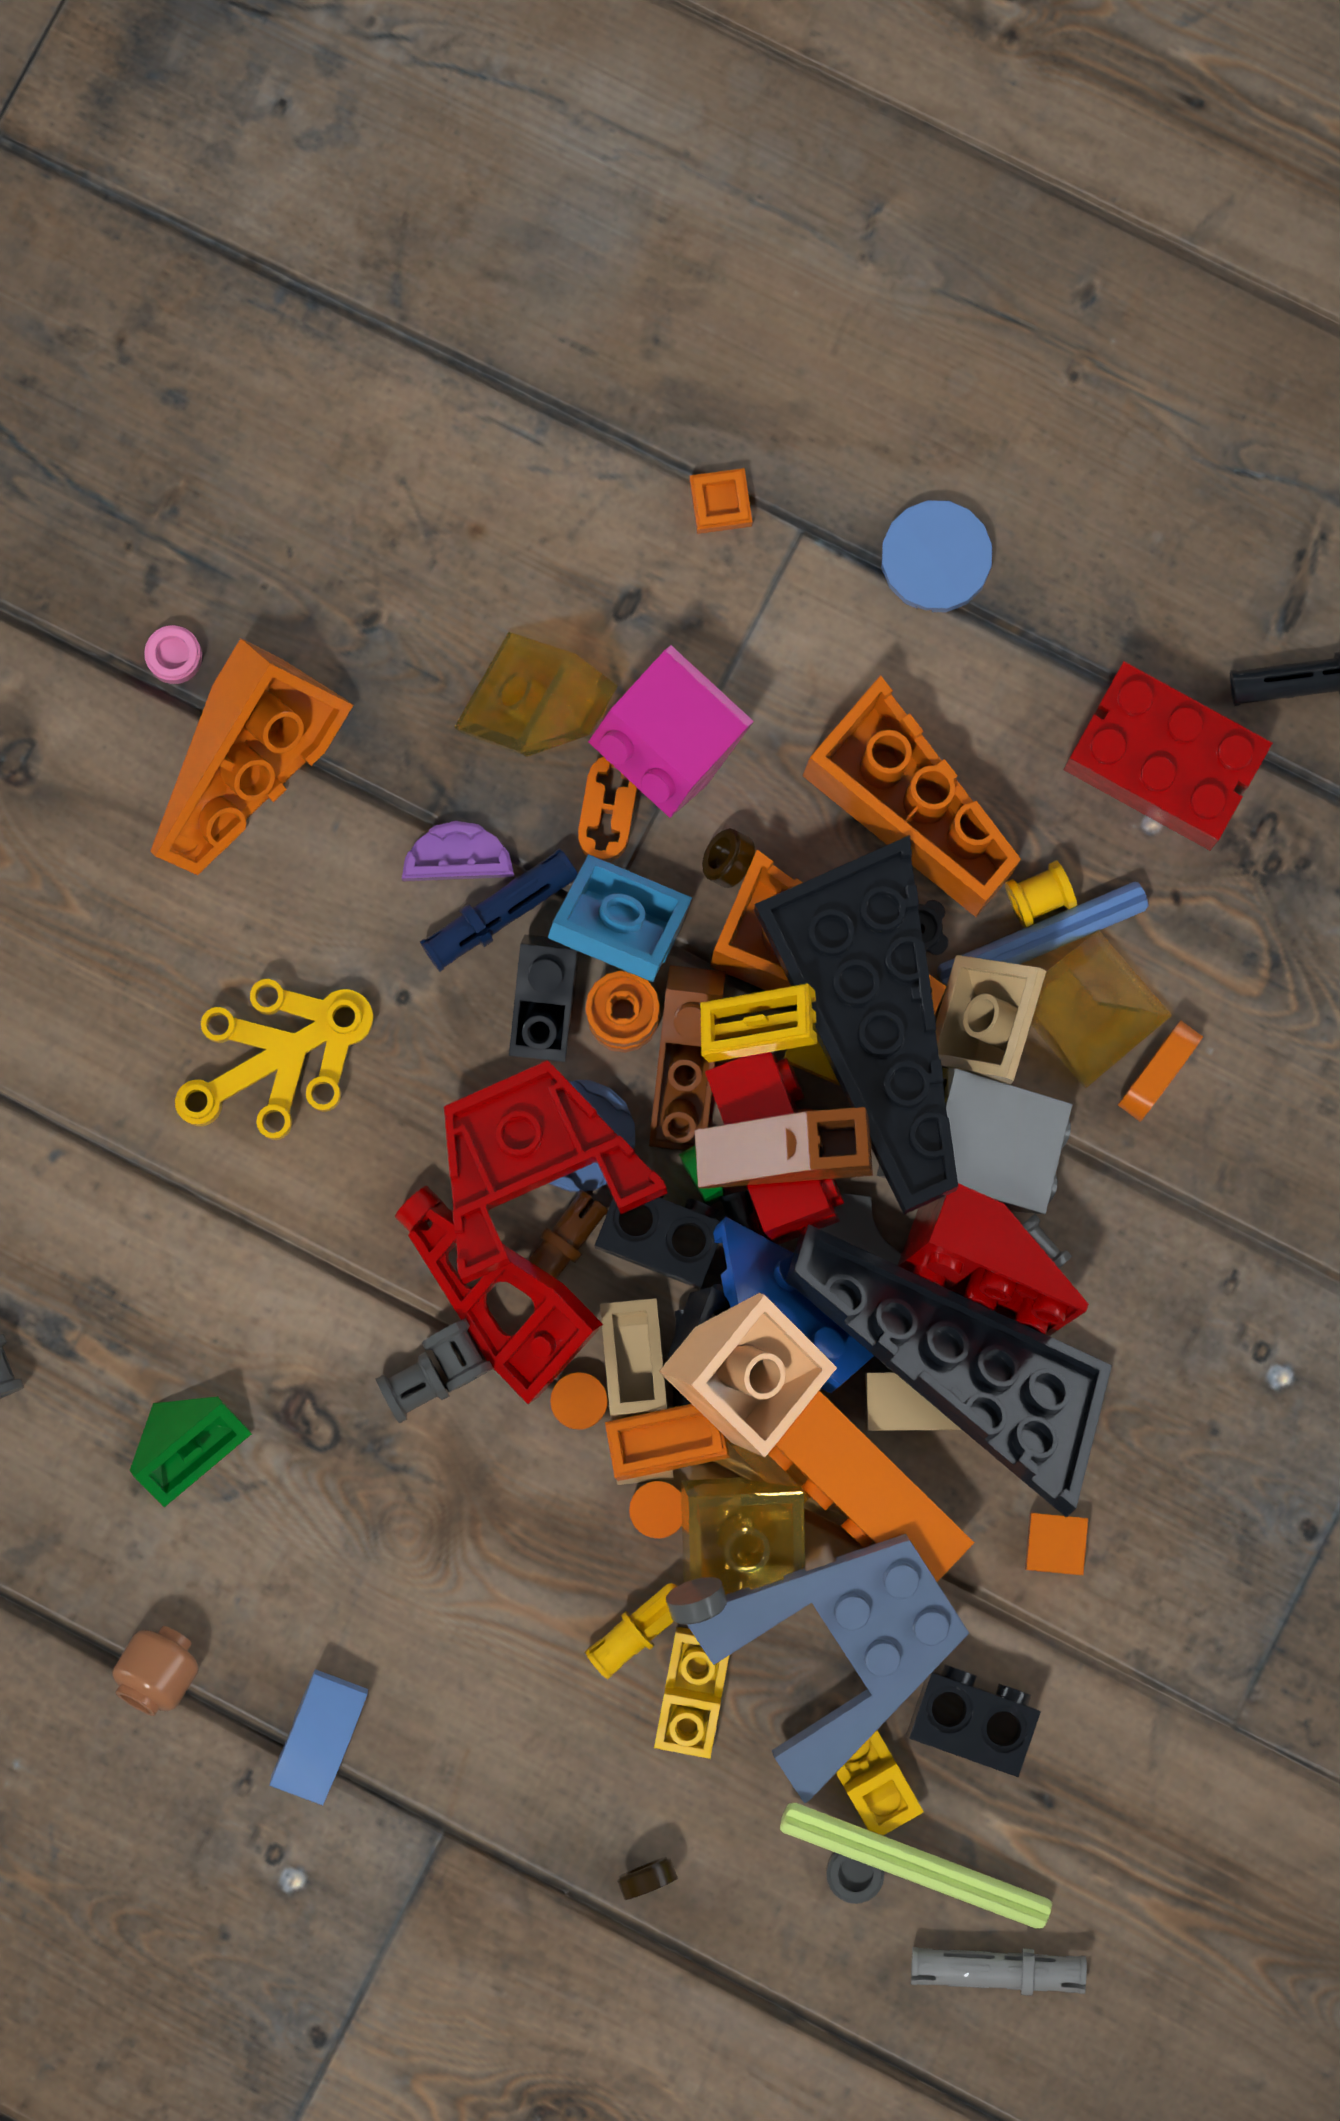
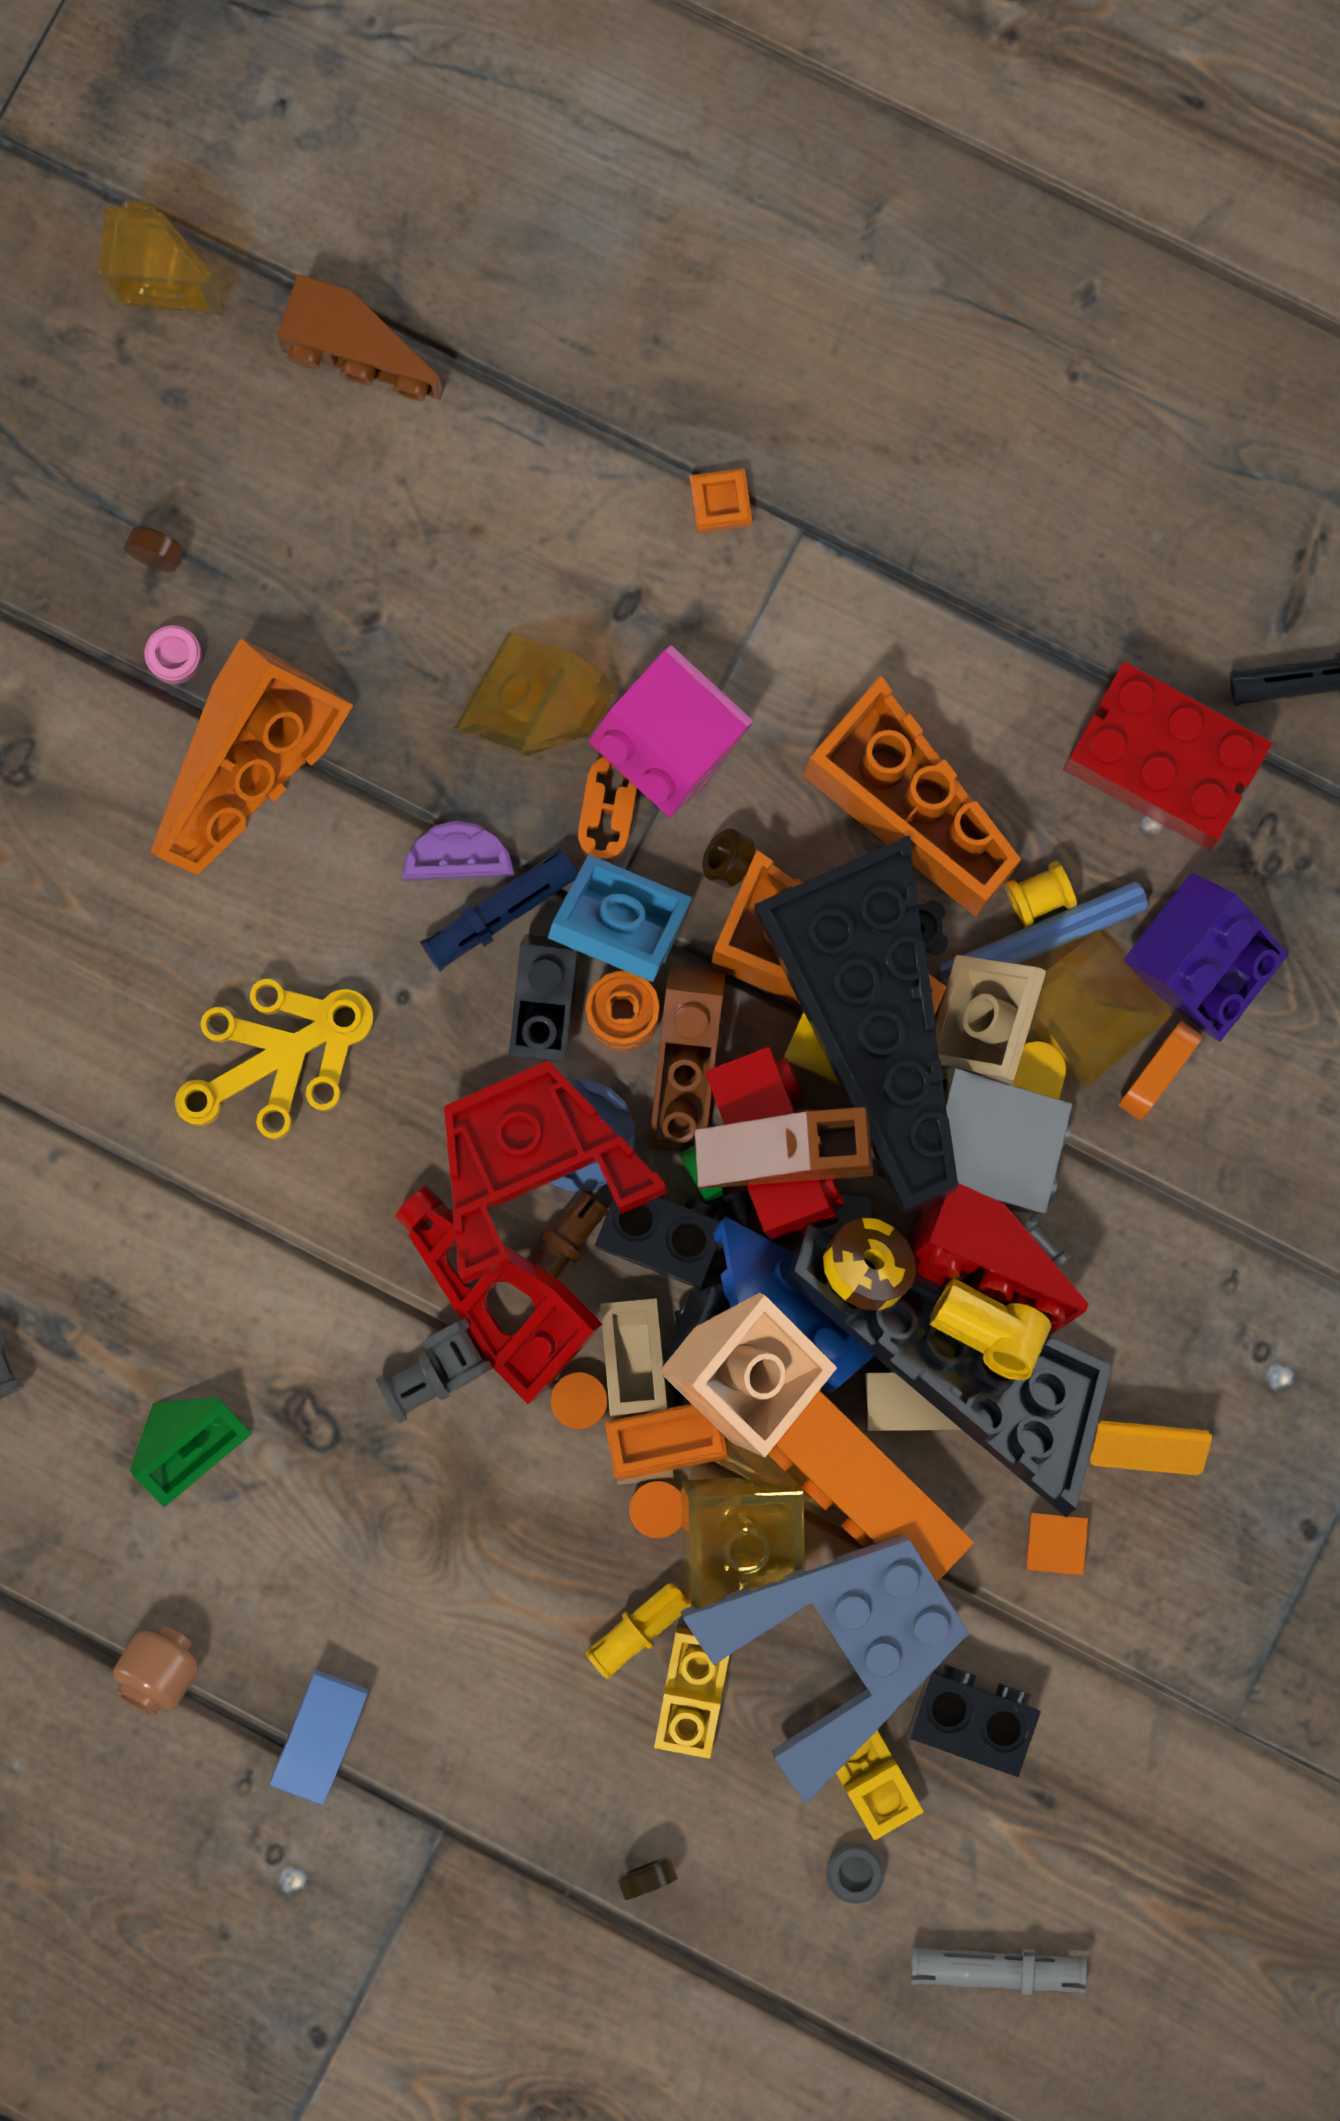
(151, 263): none -> clear yellow slope
(154, 548): none -> reddish brown tile
(340, 331): none -> dark orange slope
(696, 1600): dark grey tile -> none
(760, 1043): yellow tile -> none
(851, 1275): none -> piece
(915, 1865): yellowish green axle -> none
(936, 556): medium blue tile -> none
(1006, 1335): none -> yellow piece
(1041, 1070): none -> yellow tile
(1150, 1448): none -> light orange slope
(1206, 955): none -> dark purple slope

